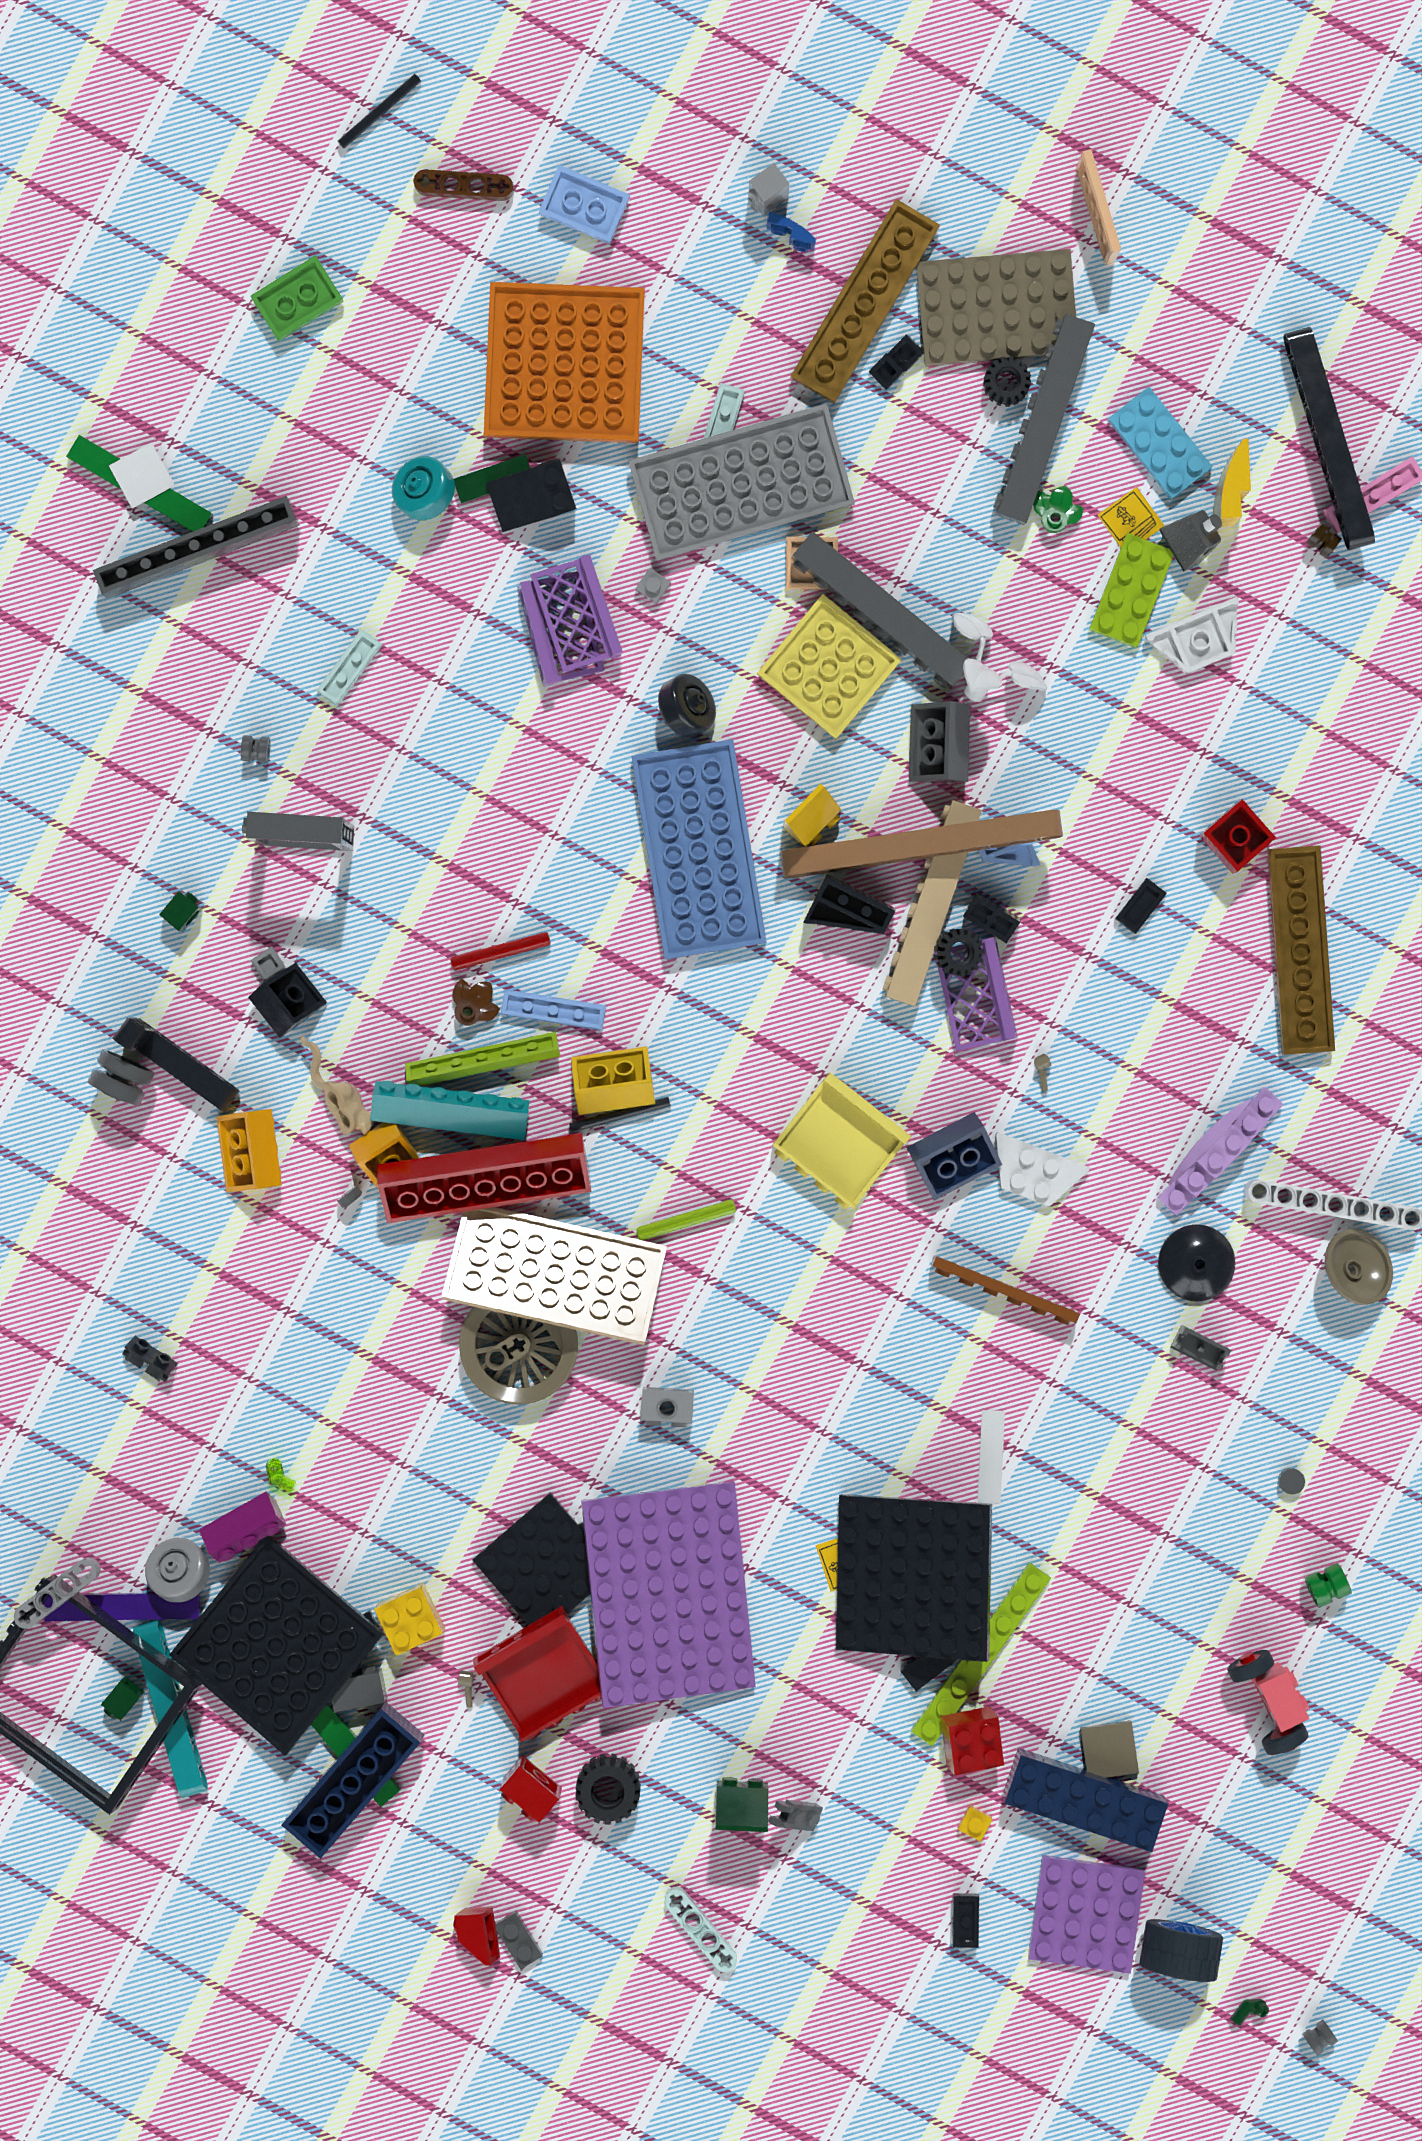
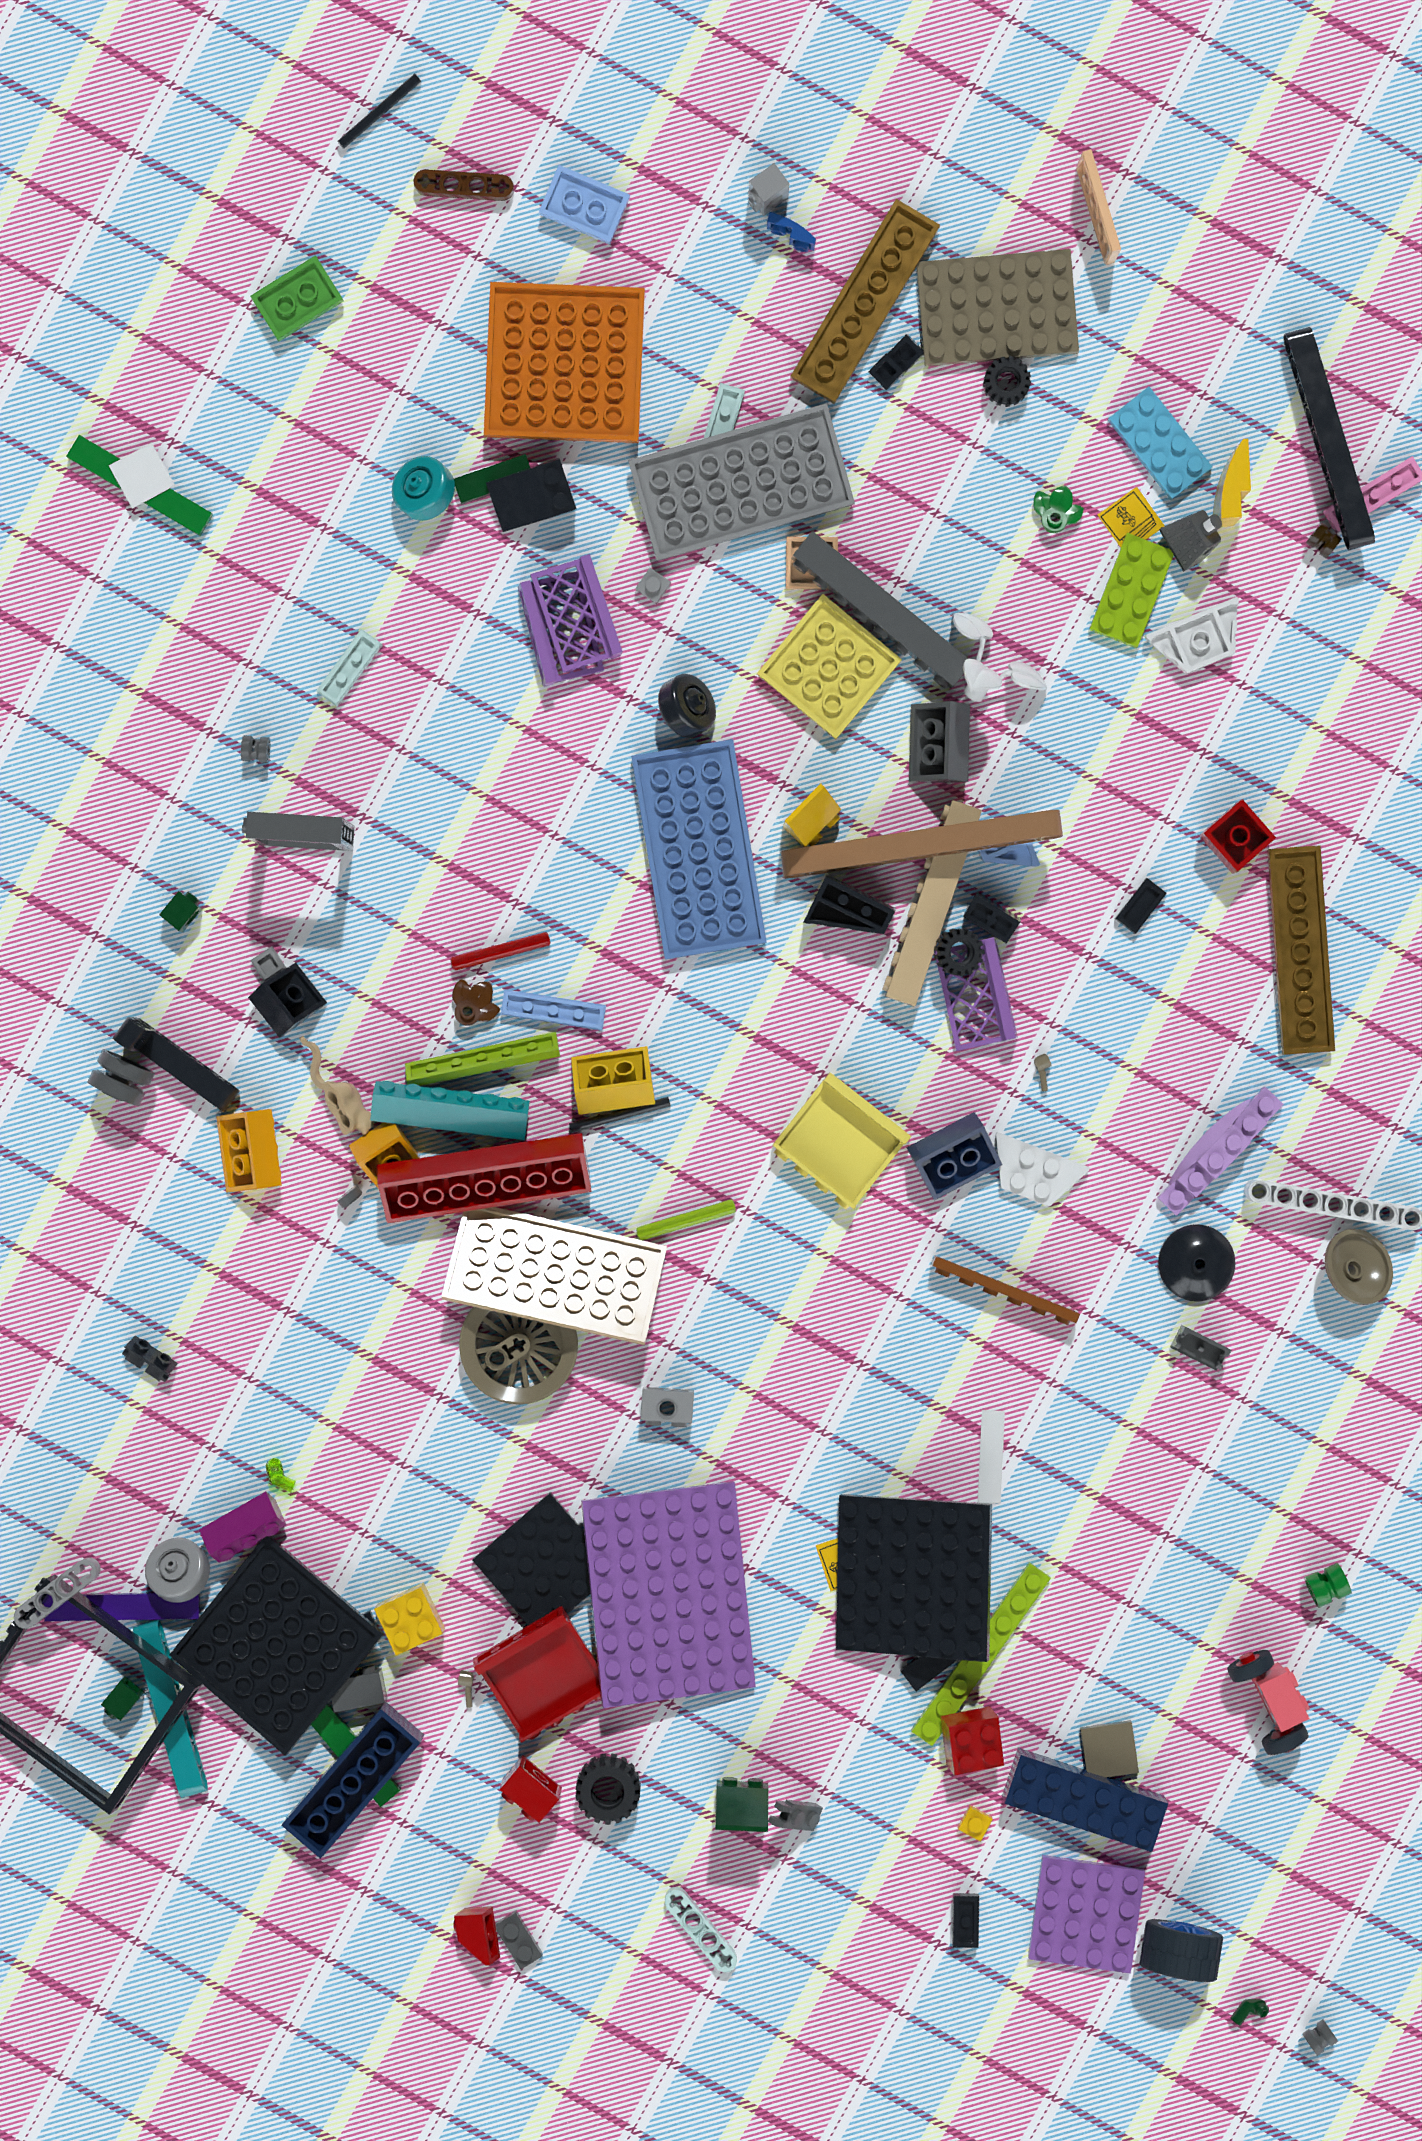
(196, 547): dark grey brick -> none
(1044, 419): dark grey brick -> none
(1291, 1481): dark grey tile -> none

